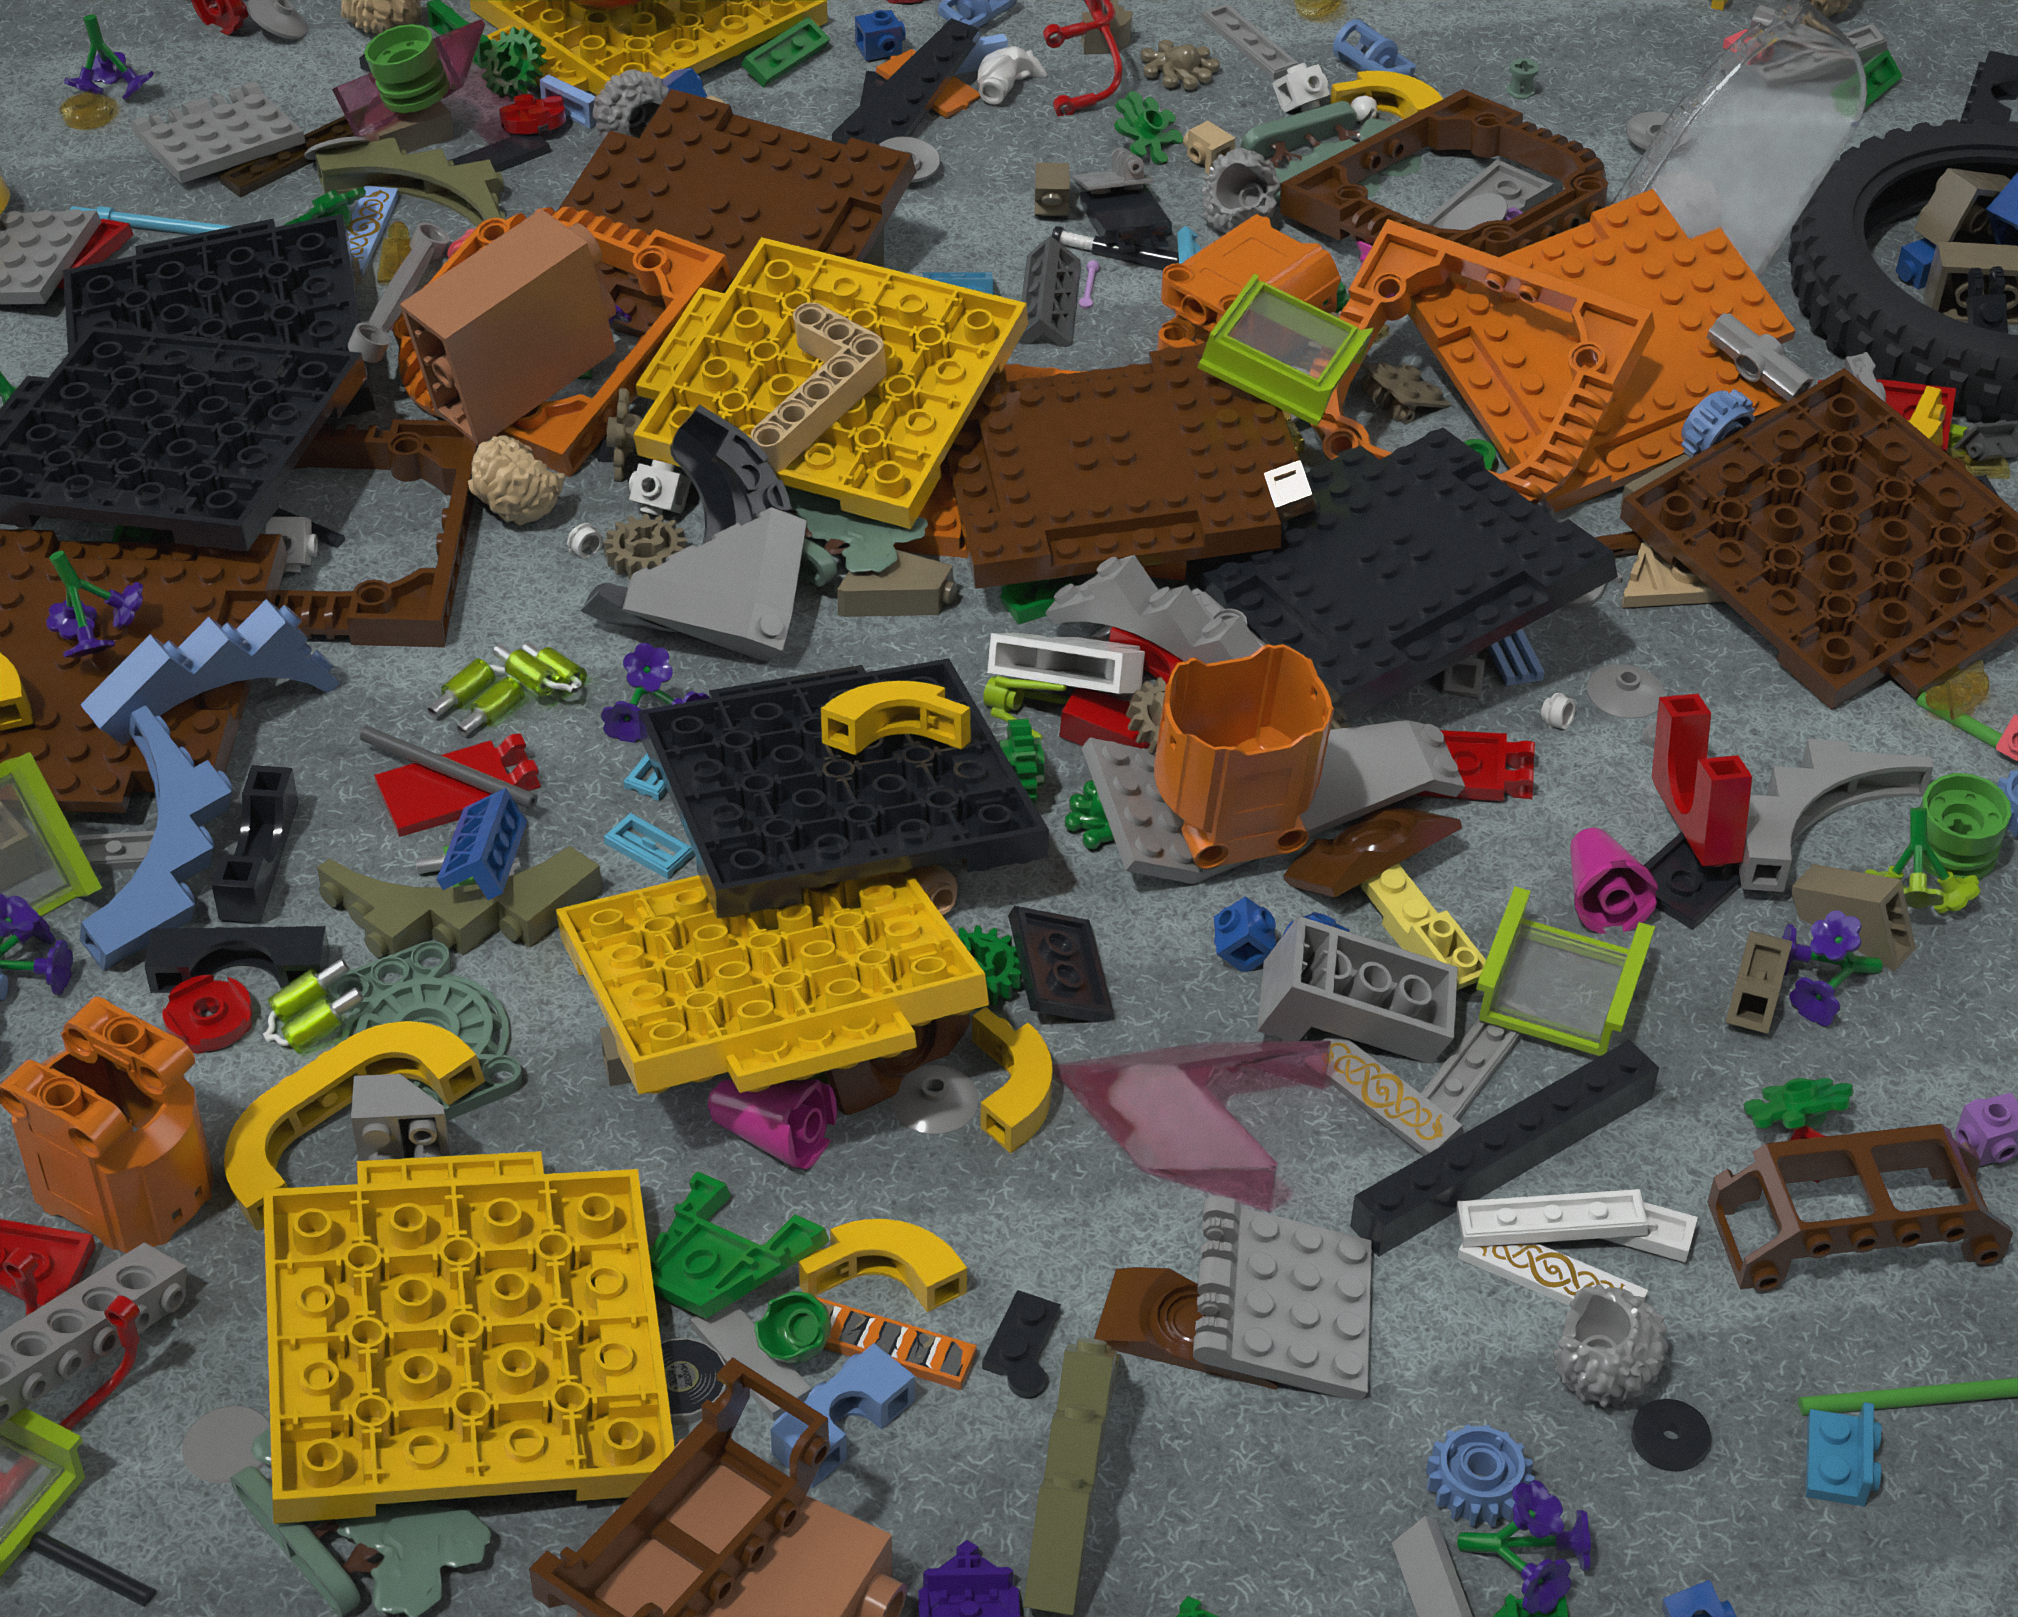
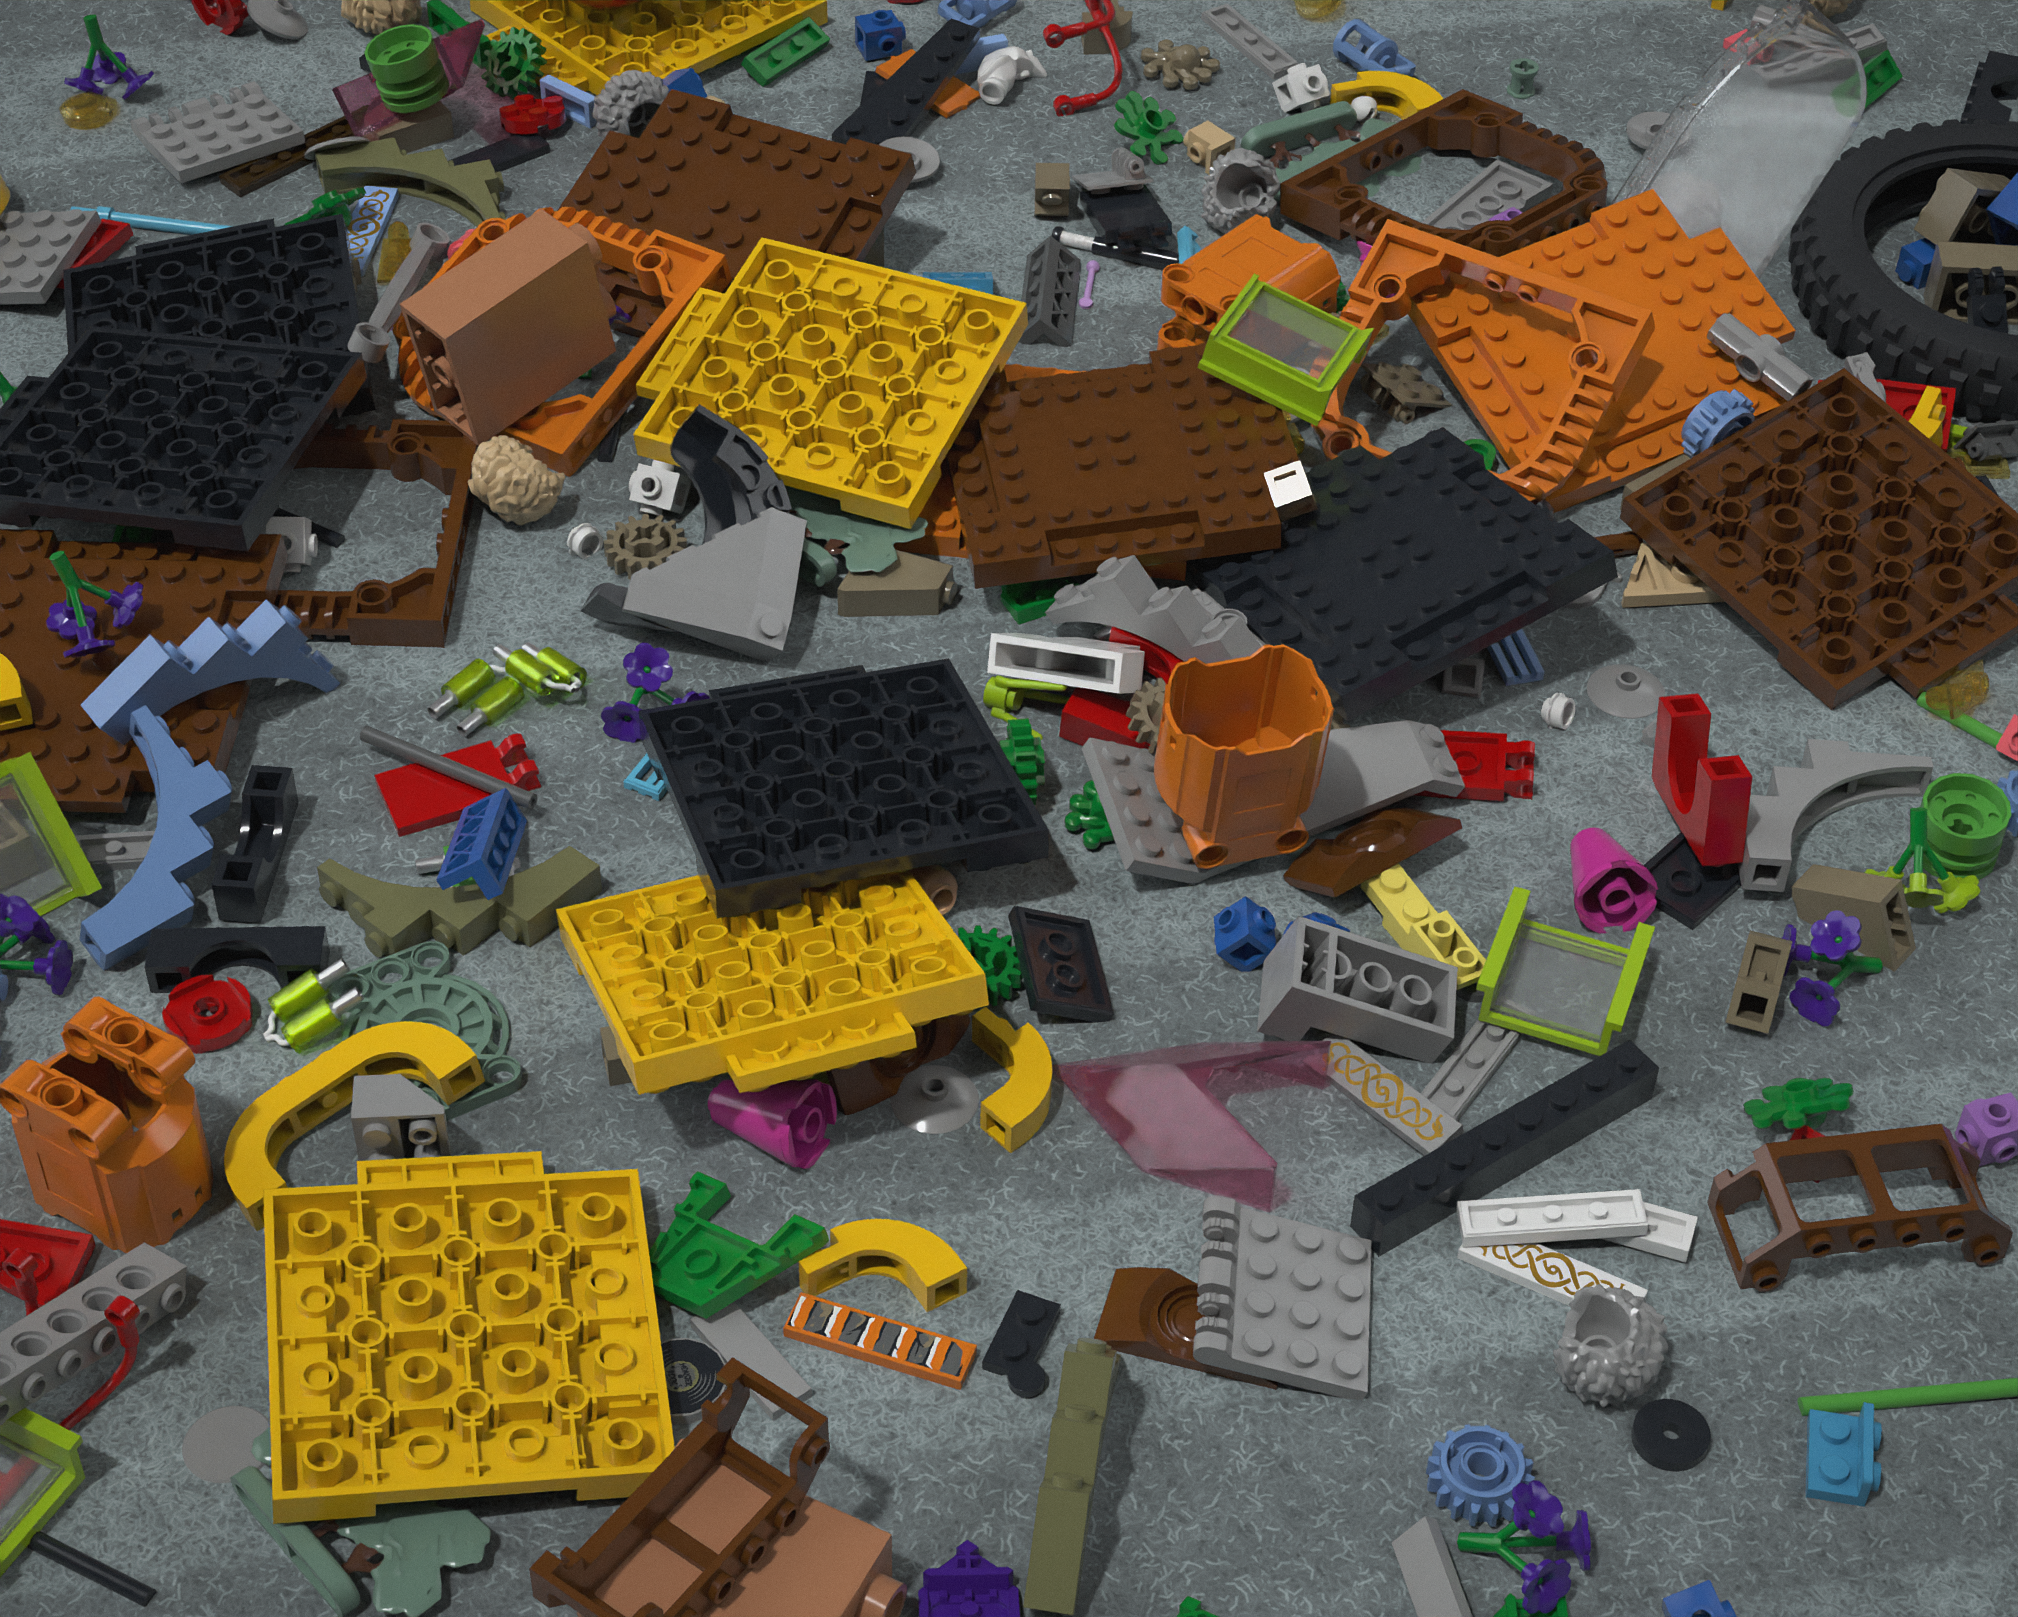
(620, 433): dark tan animal -> none
(645, 850): medium azure tile -> none
(794, 1328): green hair -> none
(851, 369): tan beam -> none
(867, 1387): medium blue arch -> none
(893, 708): yellow arch -> none
(1476, 211): light grey piece -> none

